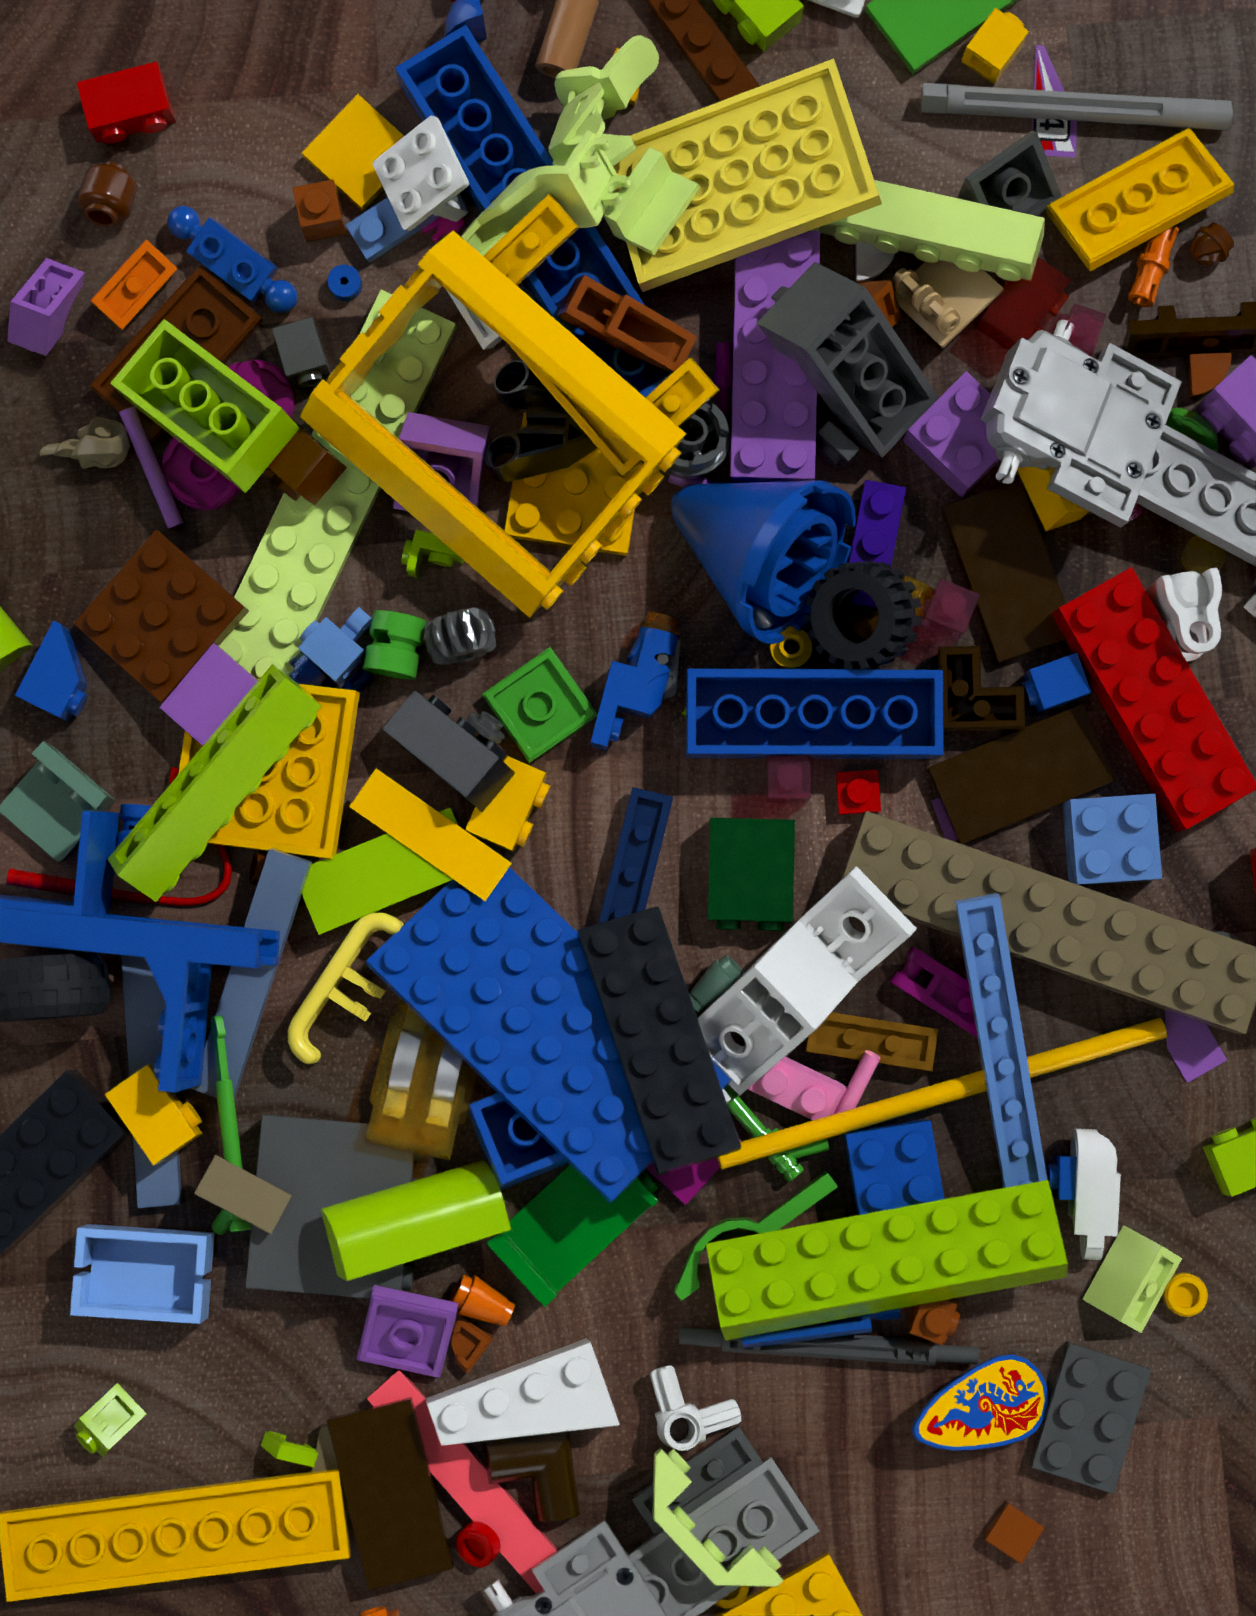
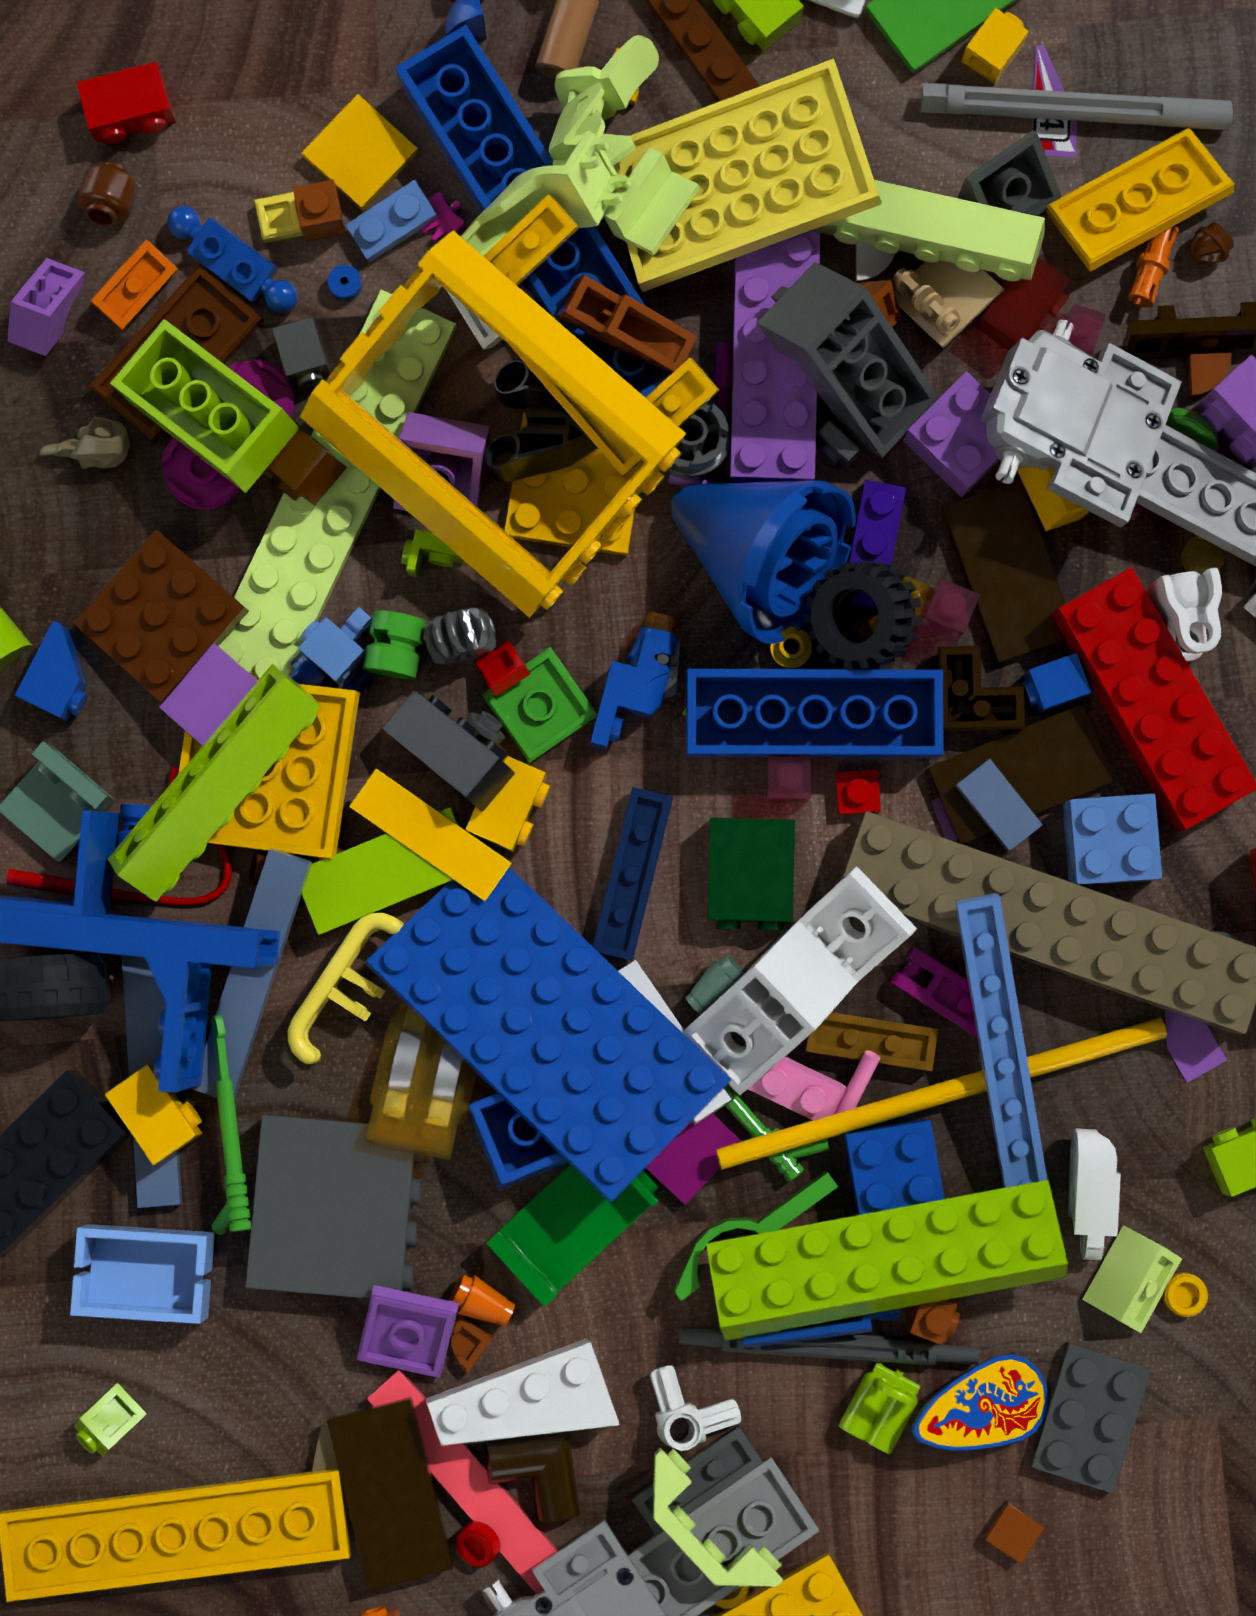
(151, 467): medium lavender bar -> none
(243, 1194): dark tan tile -> none
(278, 217): none -> light yellow tile
(288, 1451): lime tile -> none
(415, 1220): lime brick -> none
(423, 176): white bracket -> none
(502, 667): none -> red tile
(658, 1041): black plate -> none
(881, 1407): none -> lime piece
(998, 805): none -> sand blue tile
(1062, 1176): blue plate -> none

